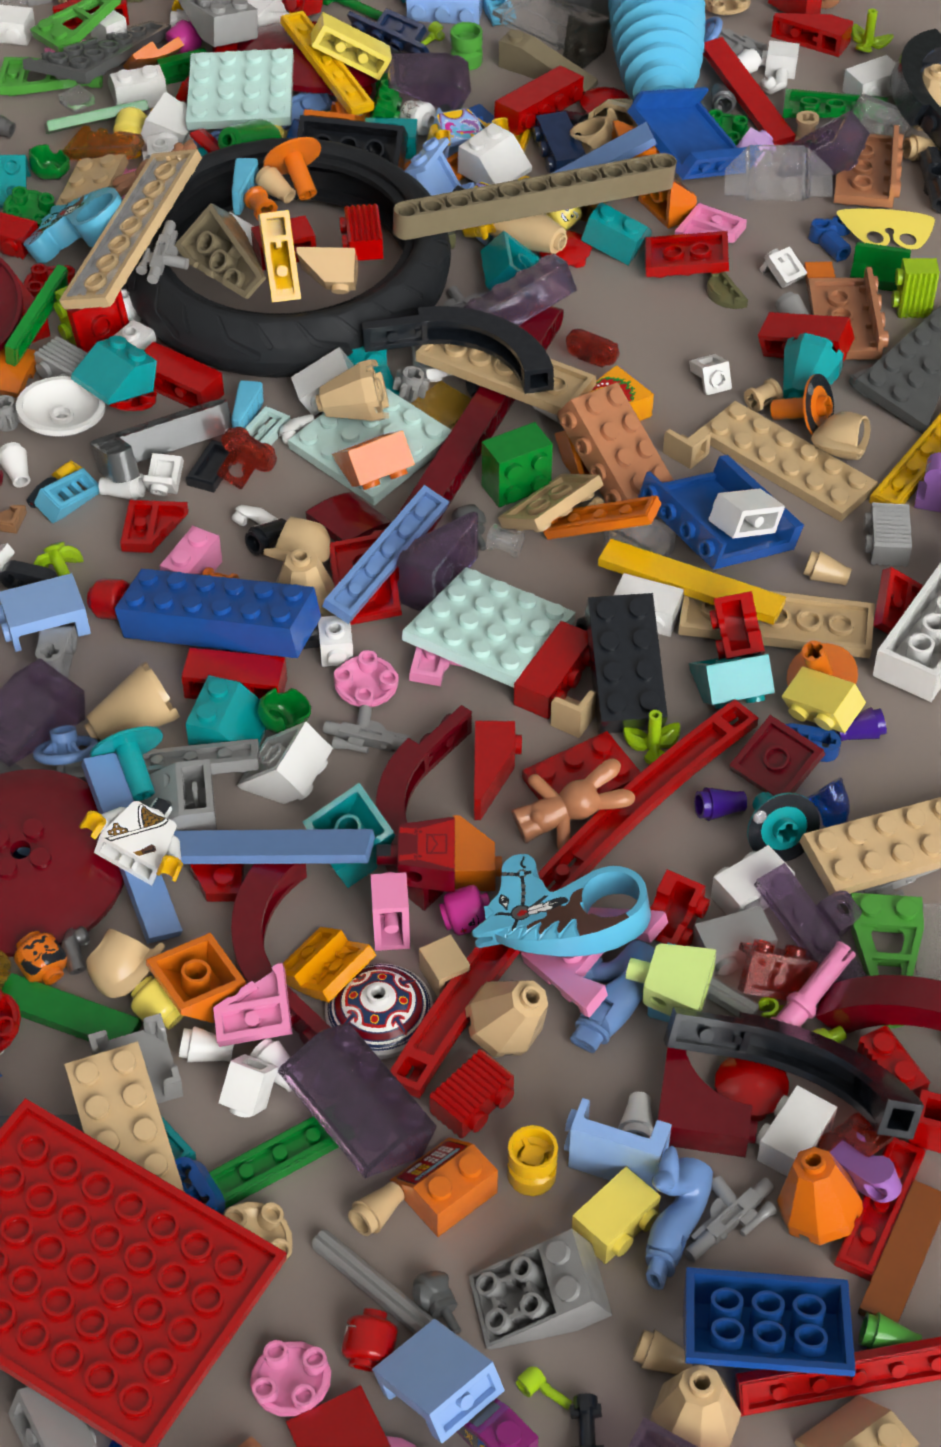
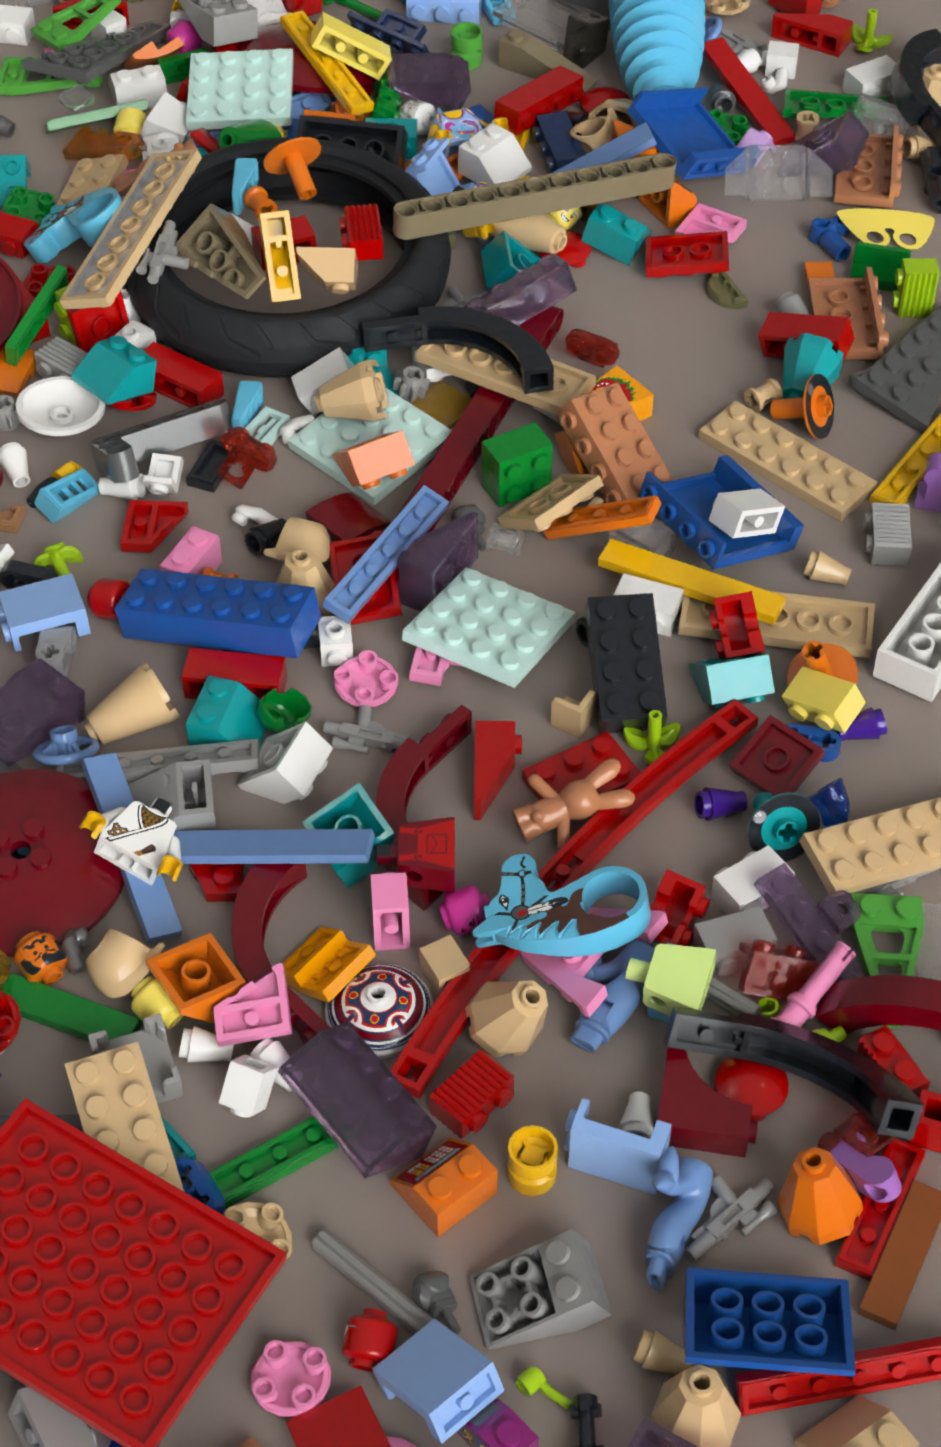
(48, 164): green hair -> none
(130, 747): teal piece -> none
(275, 184): tan cone -> none
(373, 1210): tan cone -> none
(435, 32): lime hand -> none
(475, 857): orange slope -> none
(553, 670): red brick -> none
(617, 1215): light yellow brick -> none
(687, 450): tan panel -> none
(714, 373): white bracket -> none
(783, 266): white bracket -> none
(797, 1127): white brick -> none
(840, 435): tan piece -> none
(882, 1331): bright green cone -> none
(894, 598): red wing -> none

